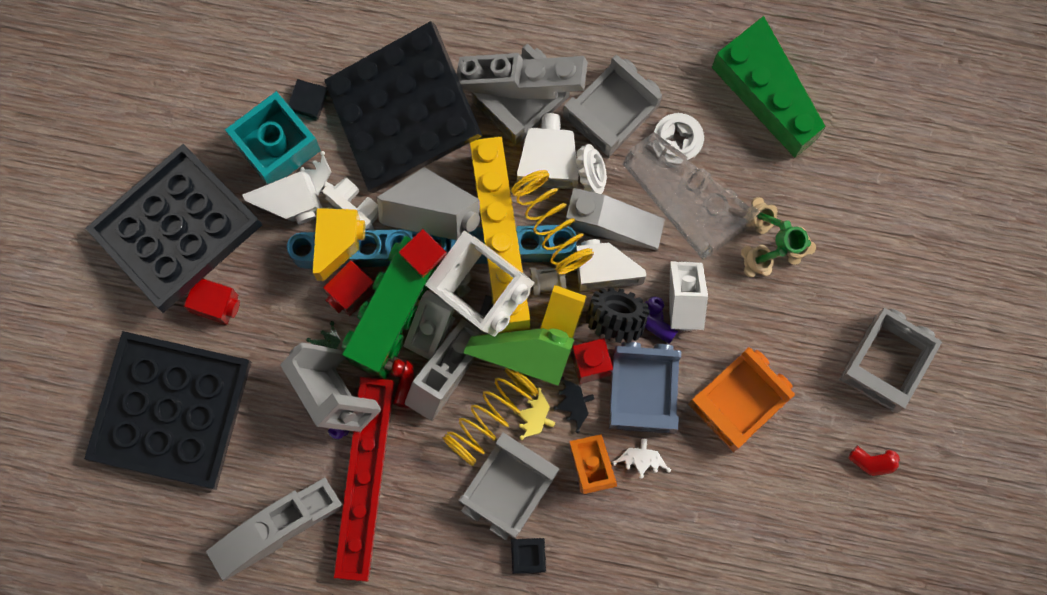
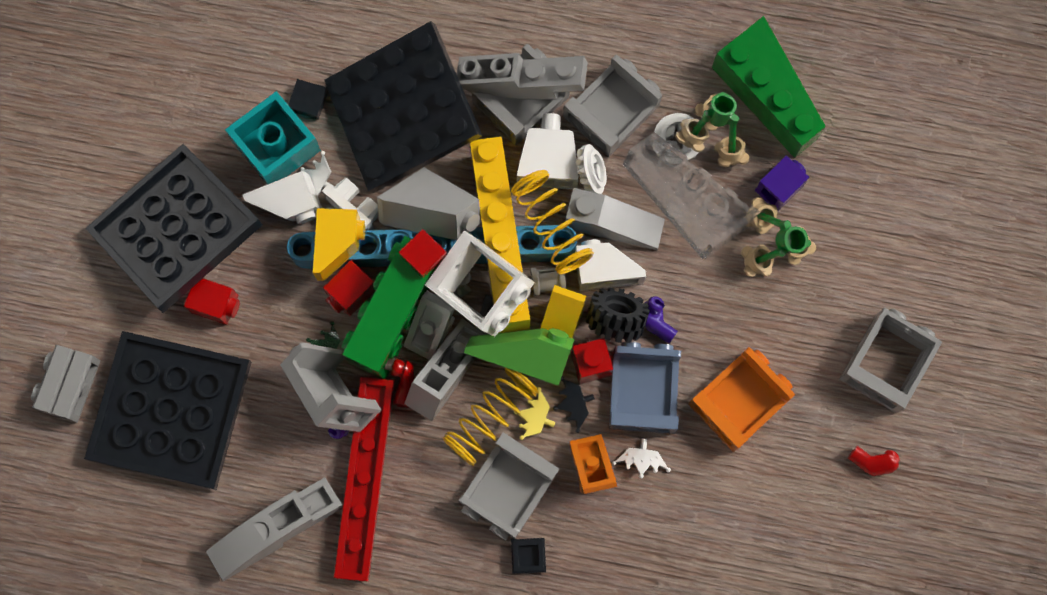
(65, 383): none -> light grey brick
(687, 296): white slope -> none
(714, 113): none -> plant
(782, 182): none -> dark purple brick

